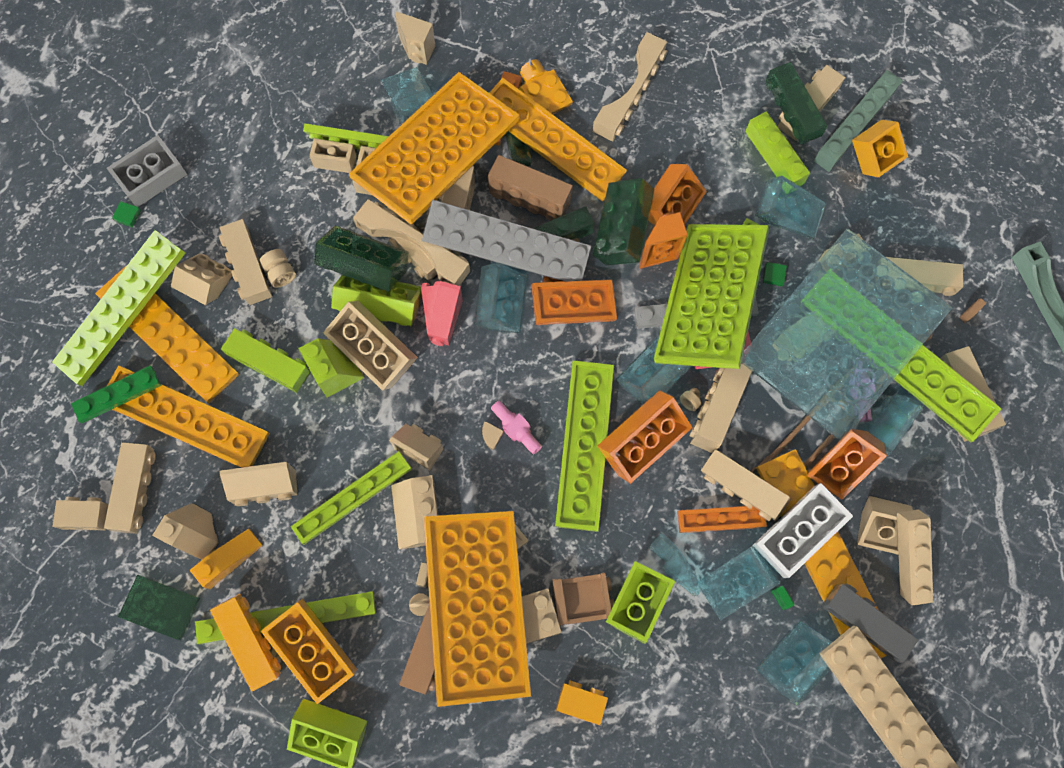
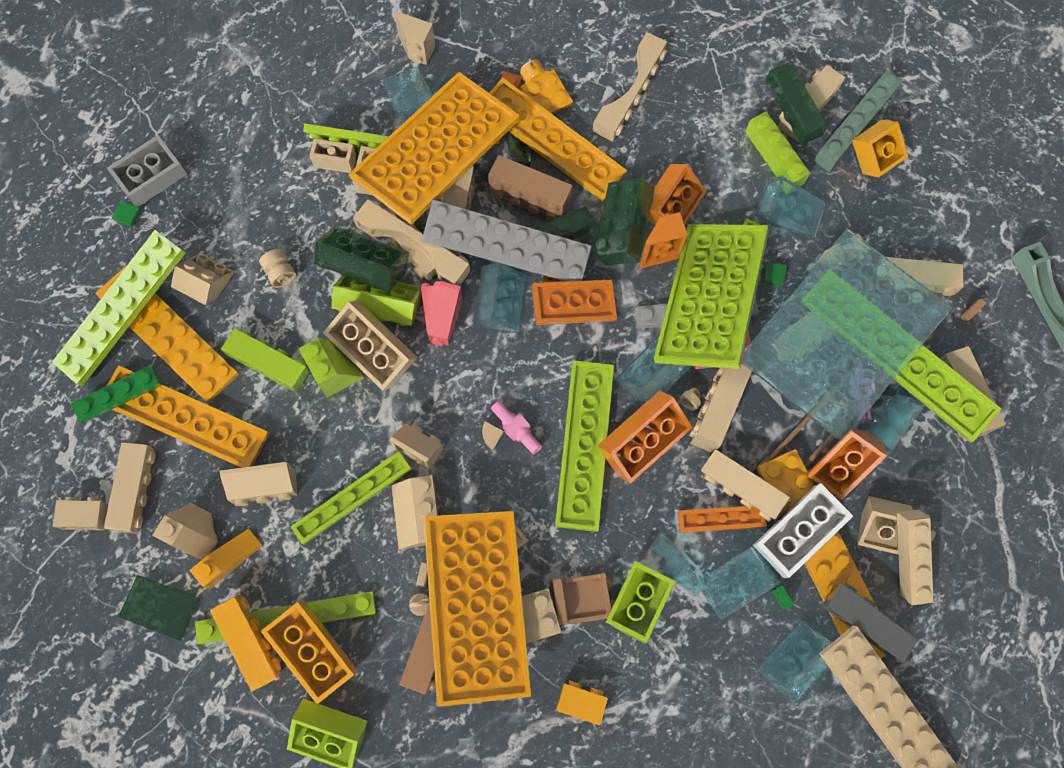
(245, 262): tan brick -> none

